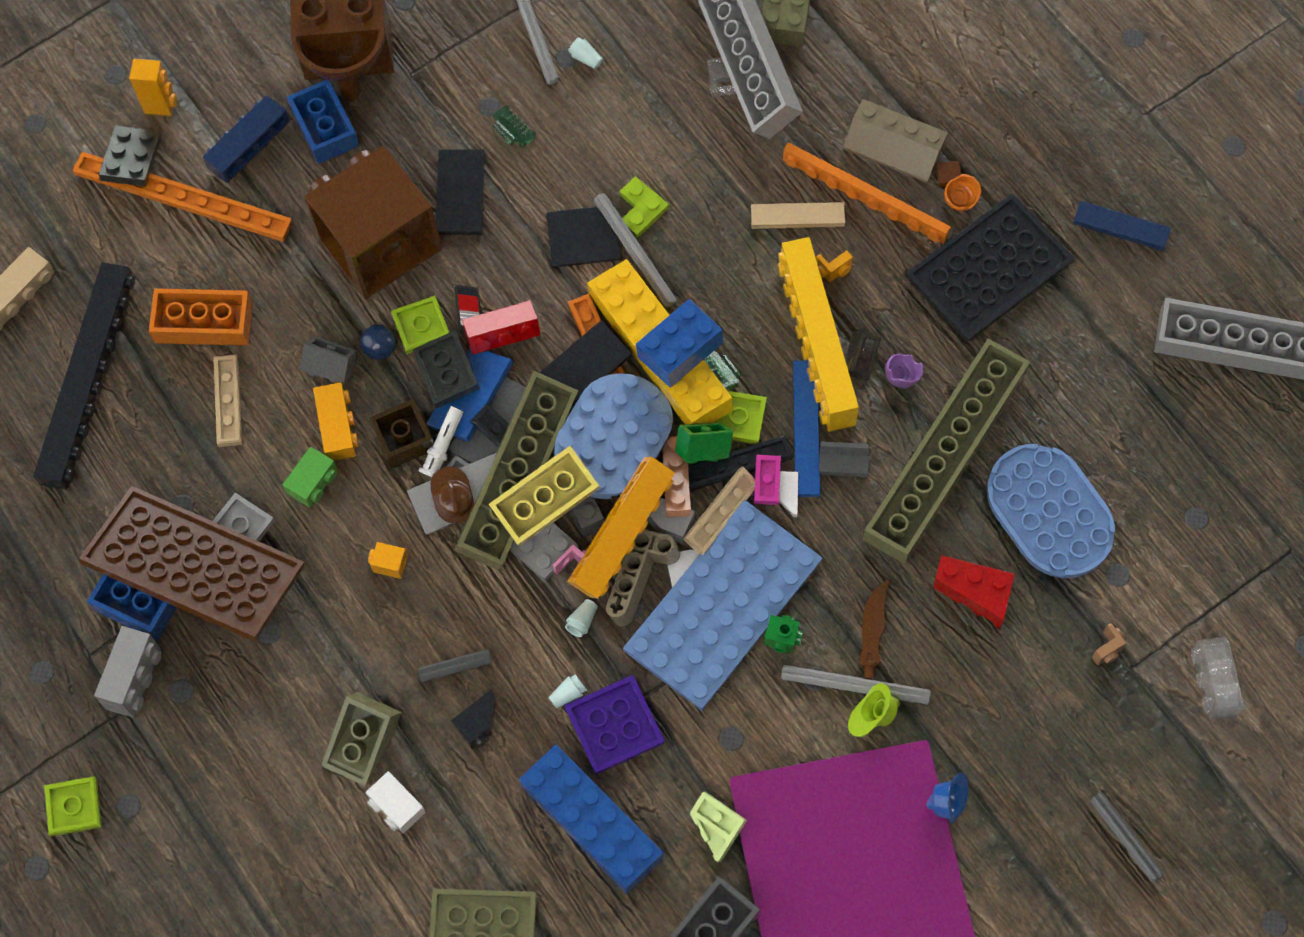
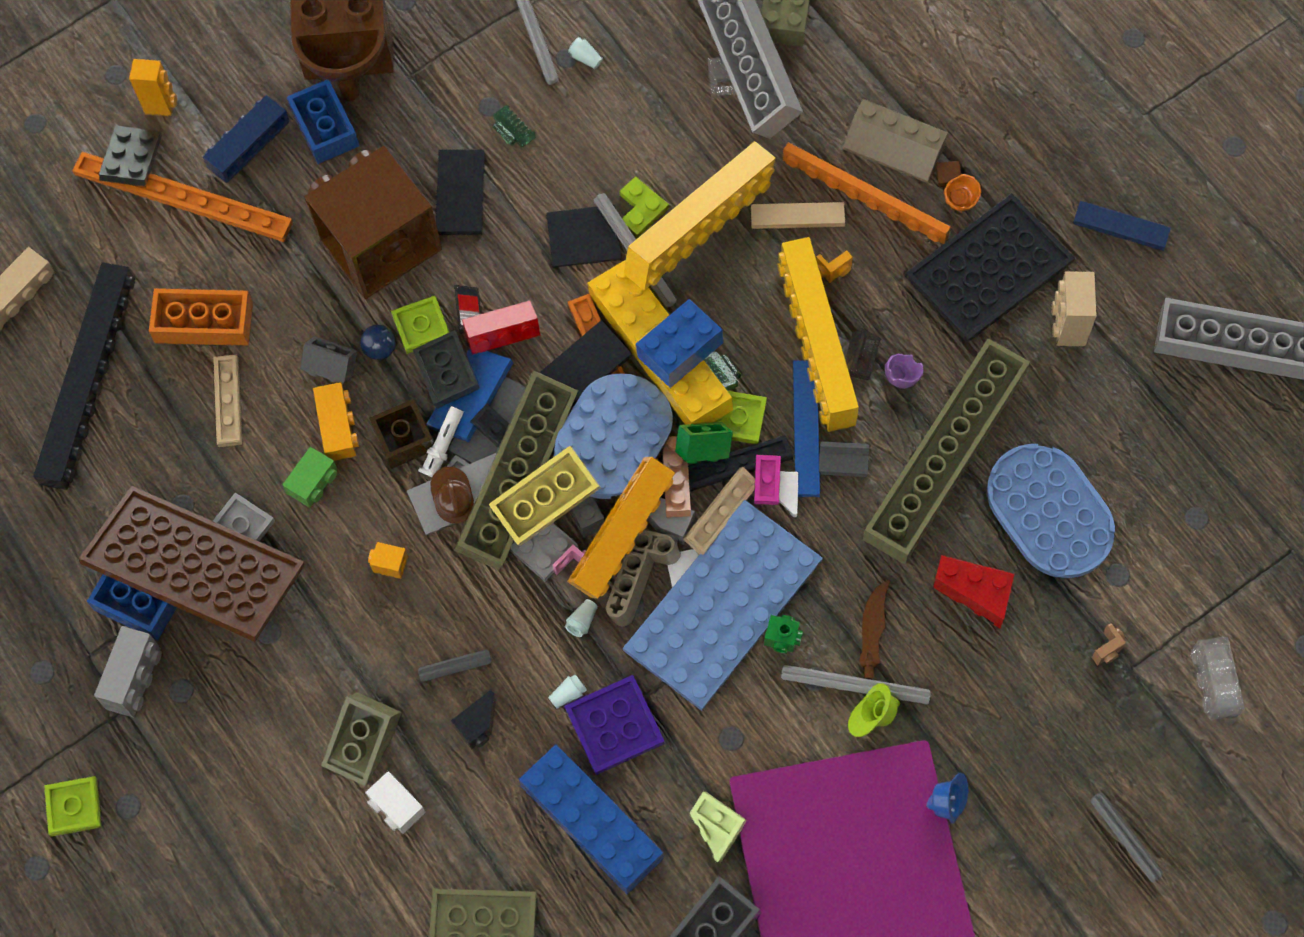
(699, 216): none -> yellow brick
(1074, 308): none -> tan brick

